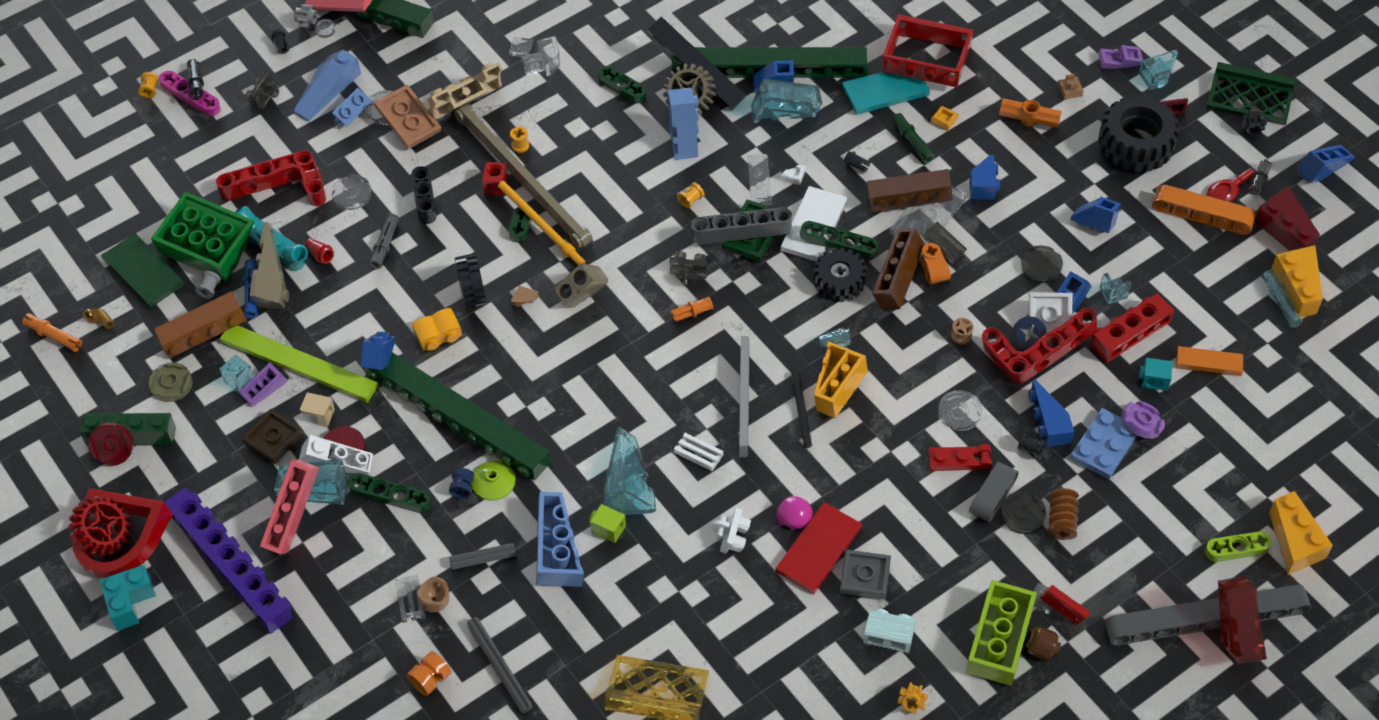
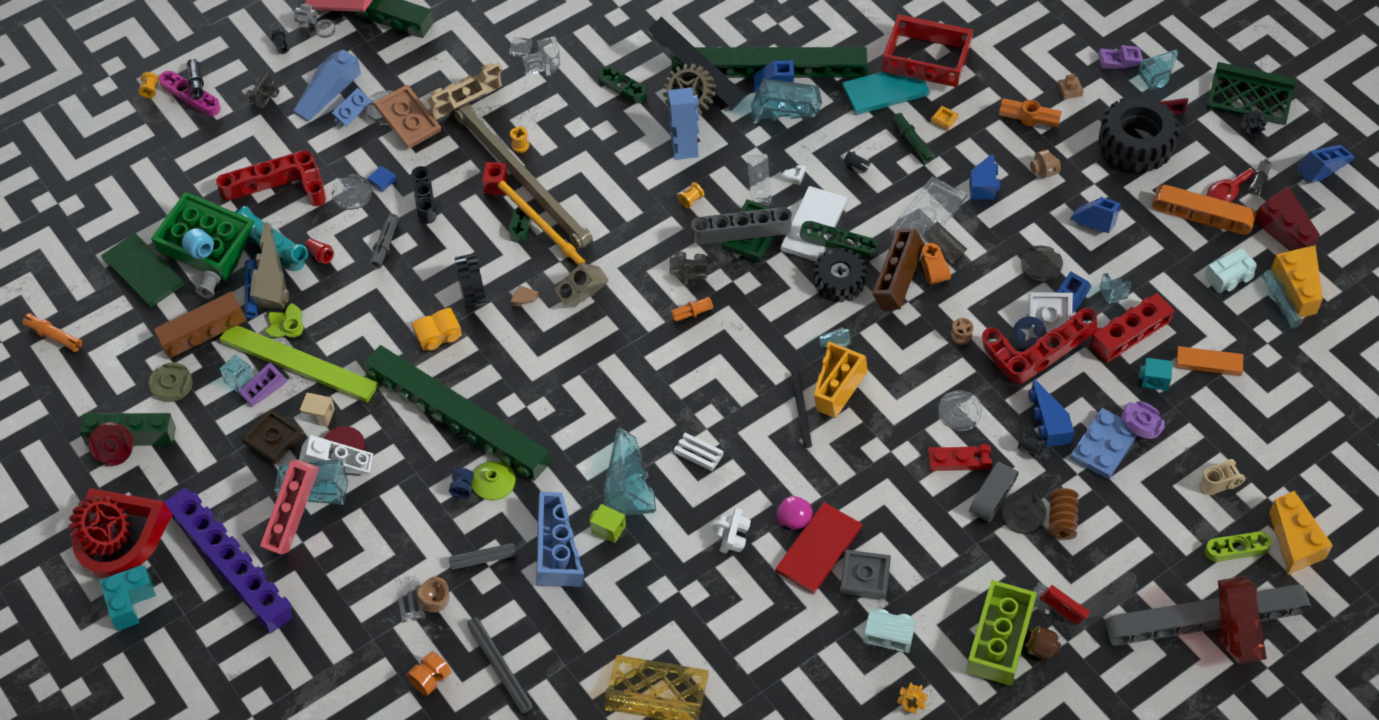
(98, 316): pearl gold arm -> none
(197, 243): none -> medium azure head
(284, 322): none -> lime plate
(377, 350): blue slope -> none
(382, 178): none -> blue tile
(391, 489): dark green beam -> none
(744, 397): light grey tile -> none
(910, 190): reddish brown brick -> none
(1043, 162): none -> medium nougat piece
(1223, 477): none -> tan piece
(1230, 271): none -> light aqua brick

